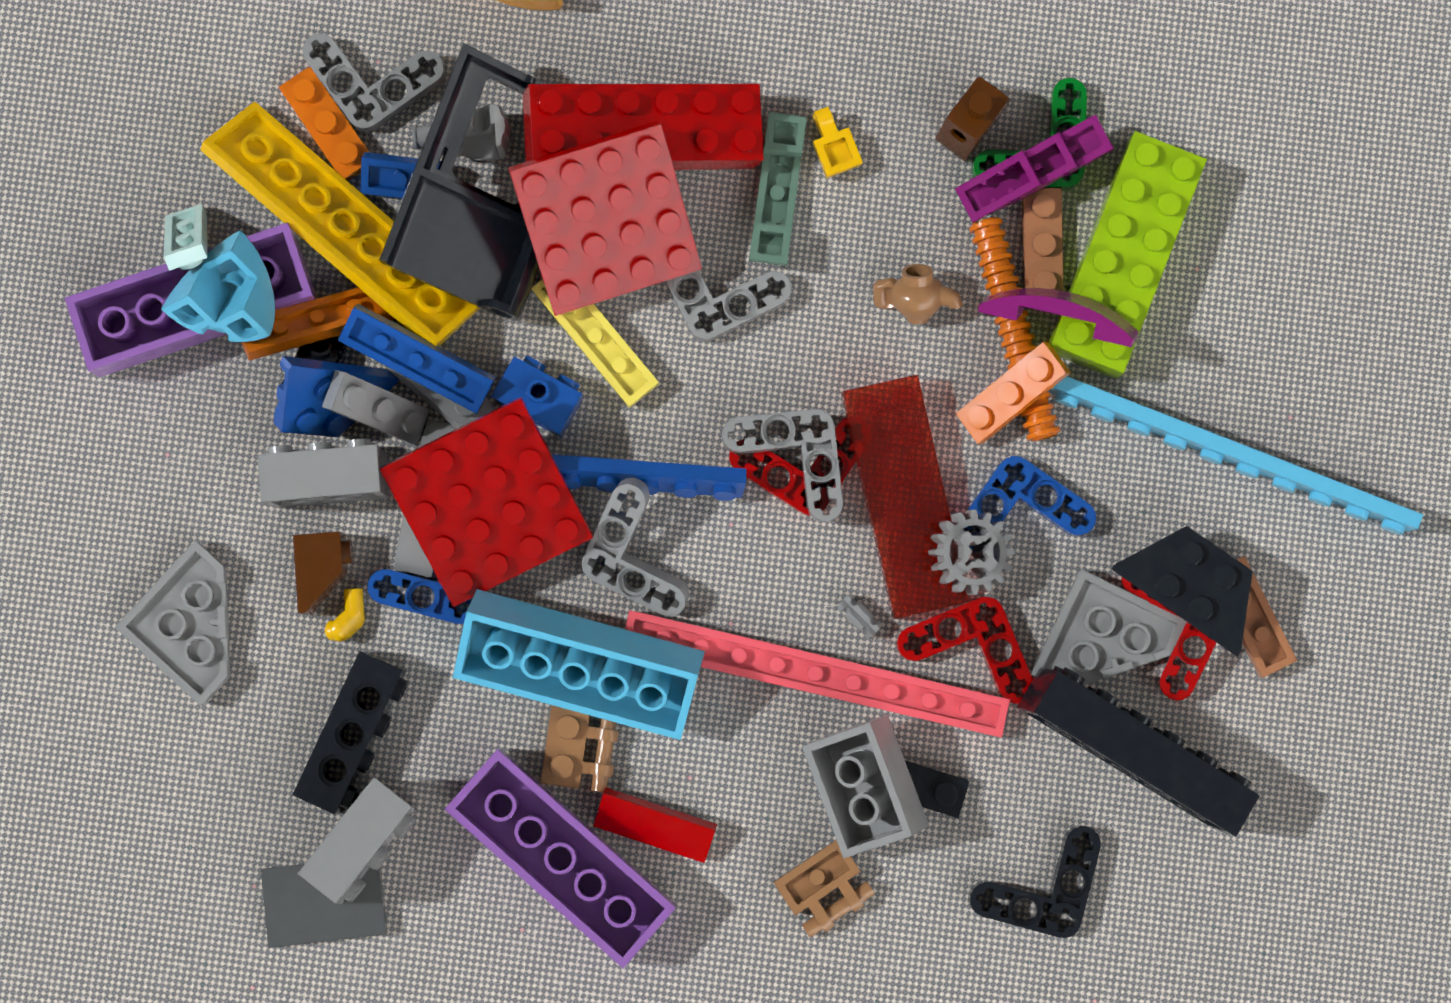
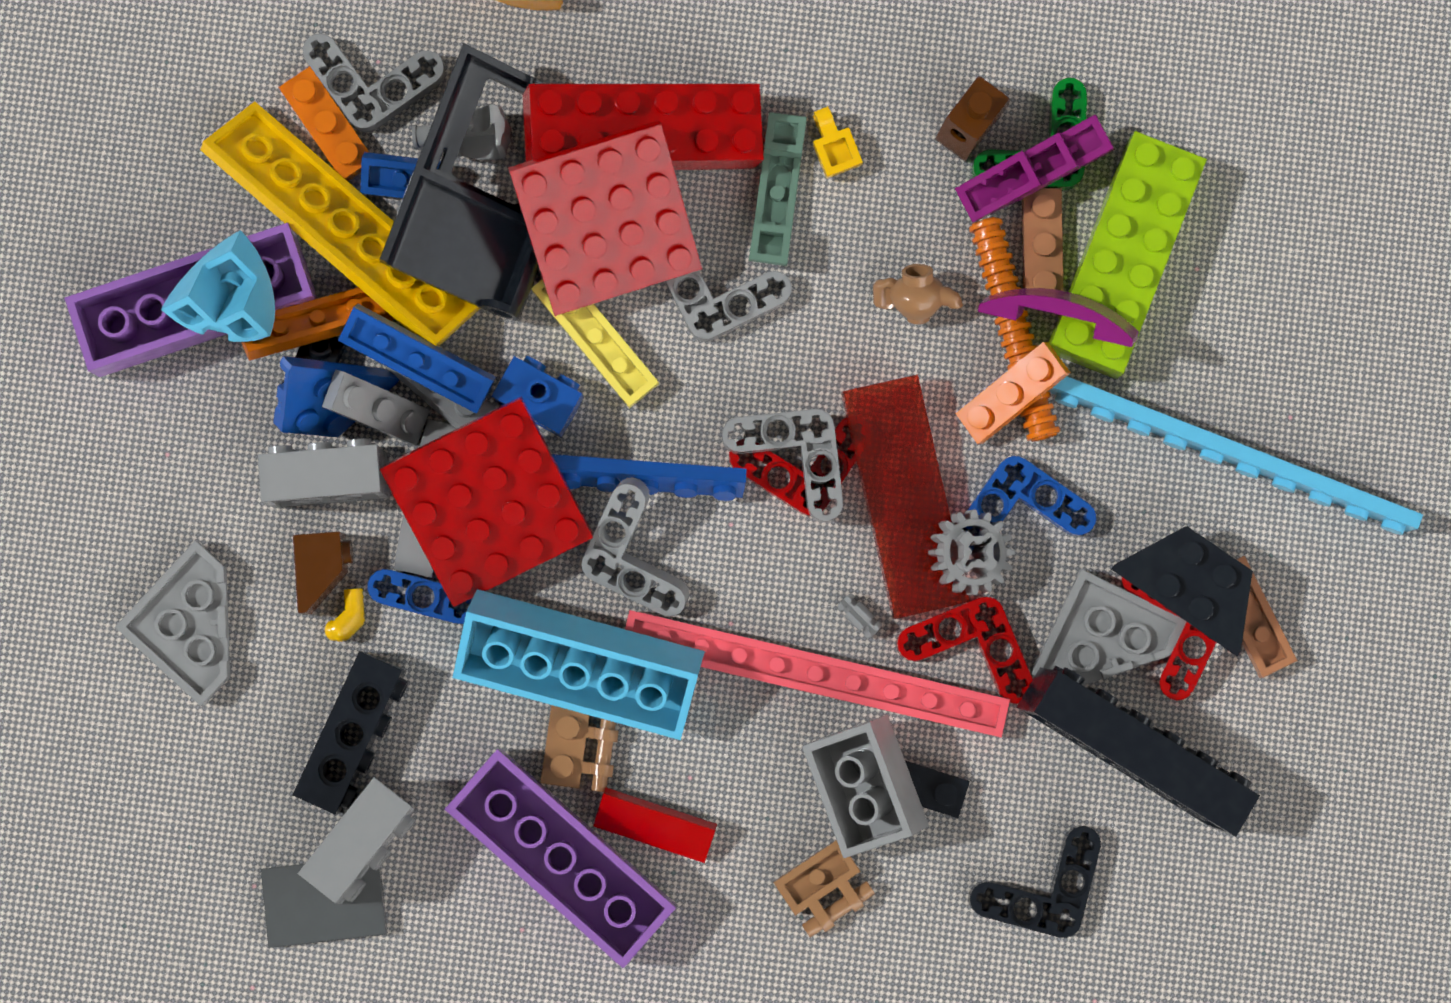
(185, 238): light aqua plate -> none

